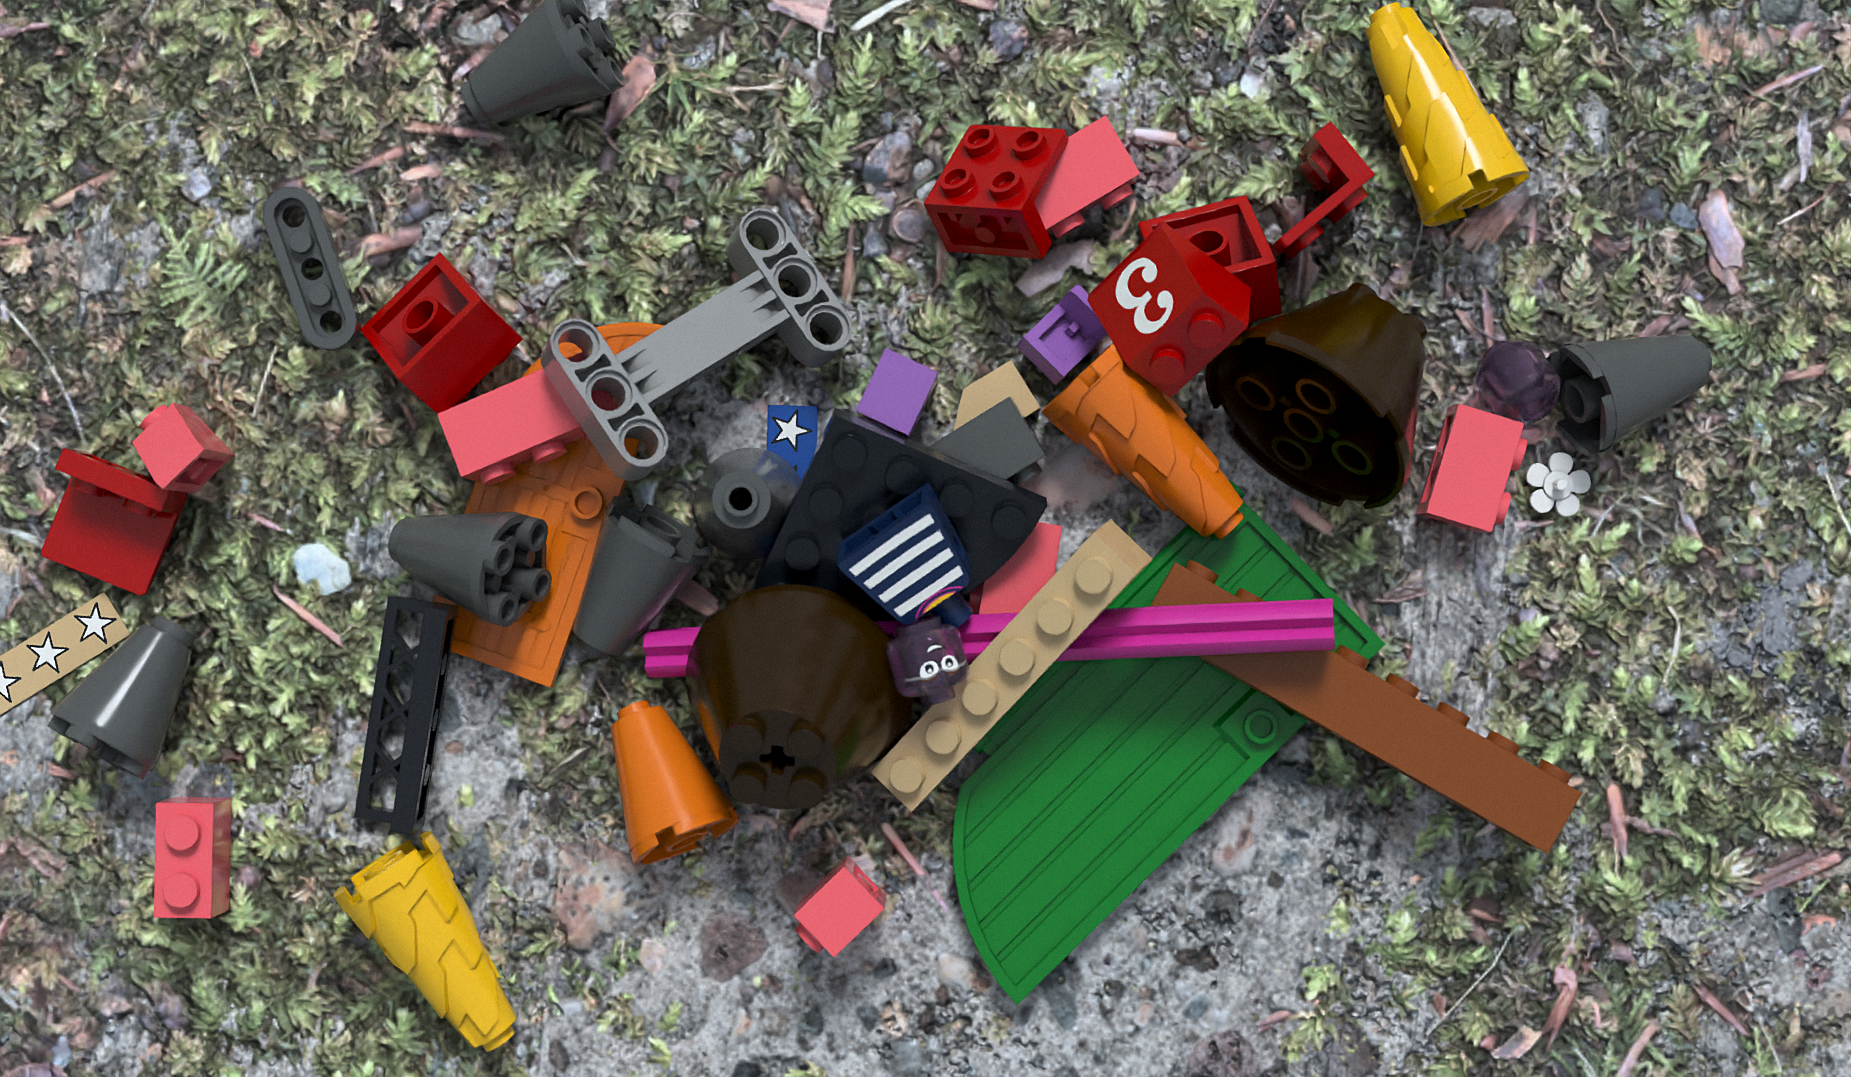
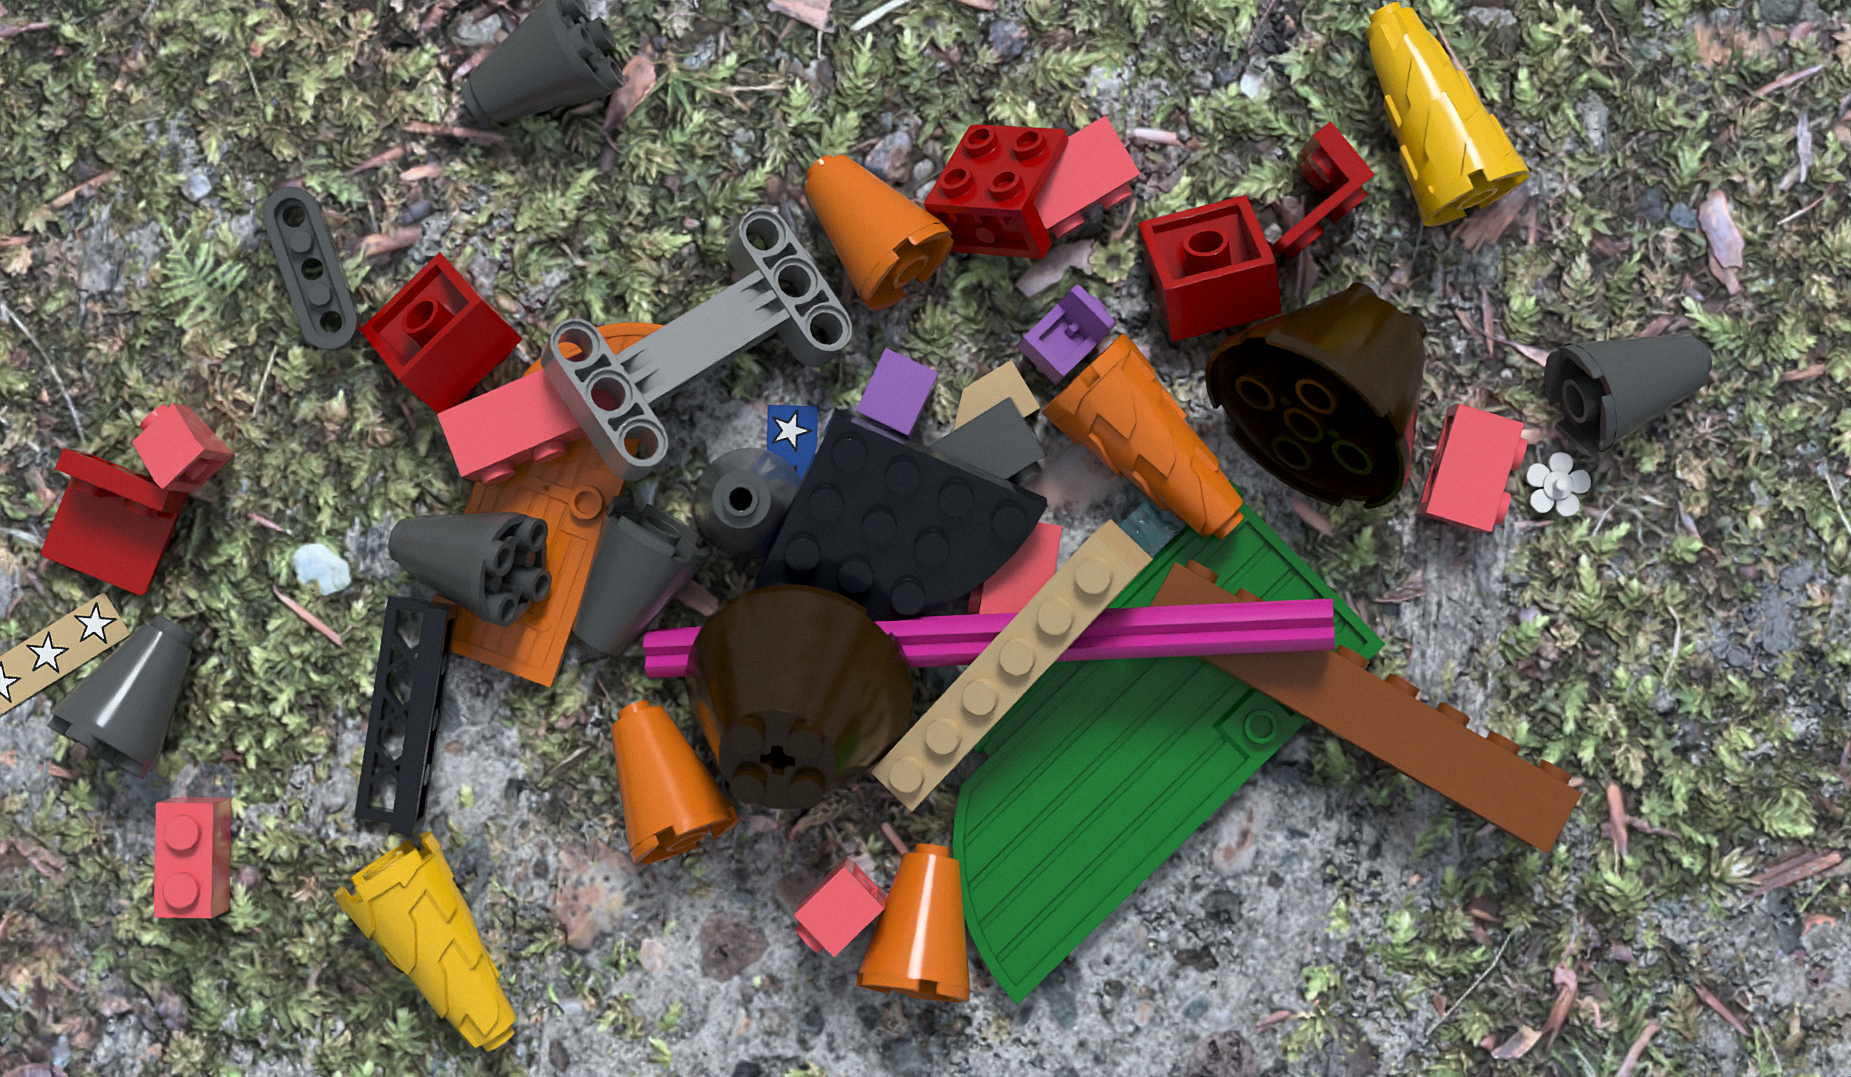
(875, 230): none -> orange cone
(911, 561): dark blue torso -> none
(921, 932): none -> orange cone
(927, 660): clear purple head -> none
(1148, 528): none -> clear light blue wheel
(1170, 309): red slope -> none
(1518, 381): clear purple head -> none

